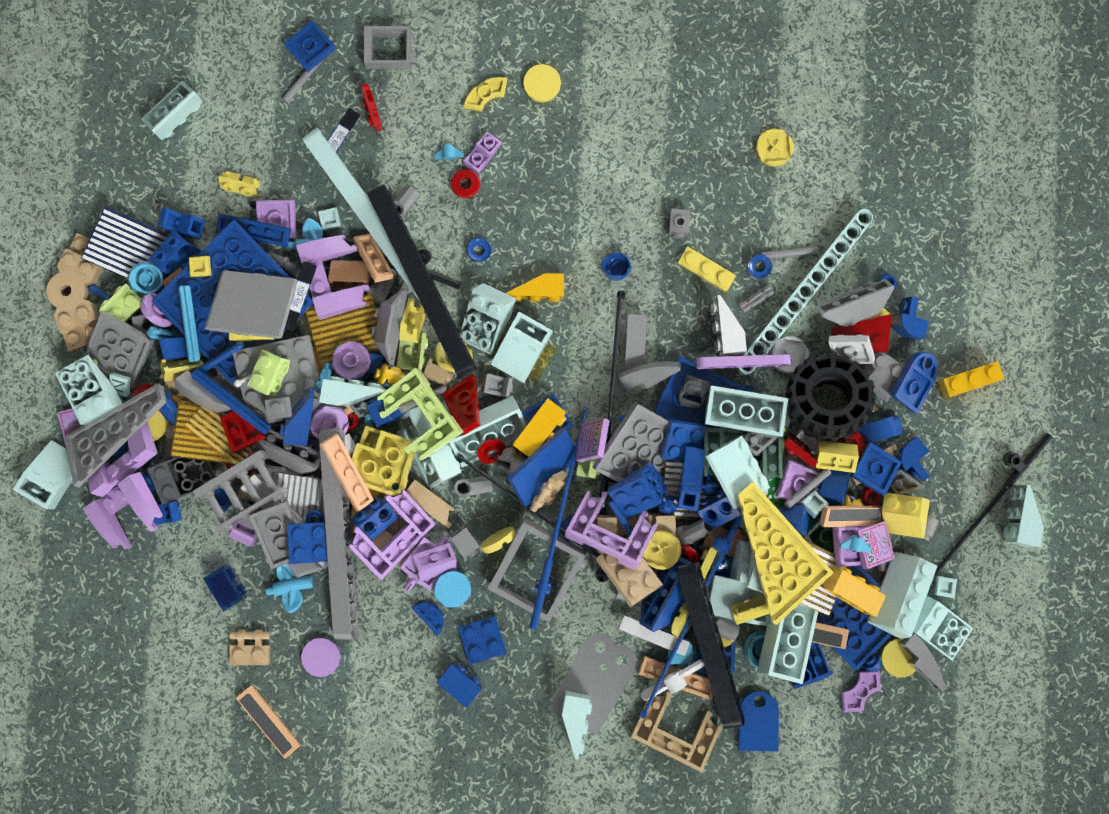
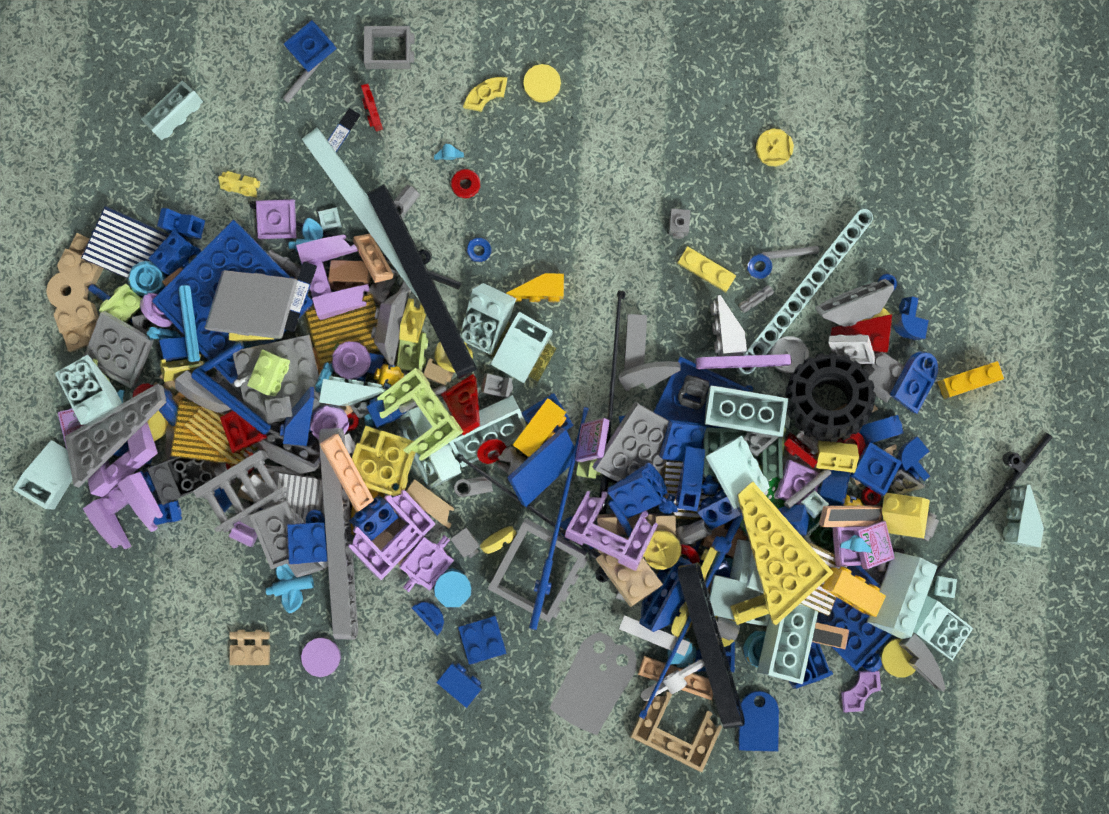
(120, 383): light aqua tile -> none
(200, 266): light yellow tile -> none
(225, 587): clear blue brick -> none
(257, 230): blue tile -> none
(268, 721): tile -> none
(435, 562): lavender panel -> none
(482, 153): lavender slope -> none
(548, 491): tan plate -> none
(574, 713): light aqua slope -> none
(616, 266): blue hair -> none

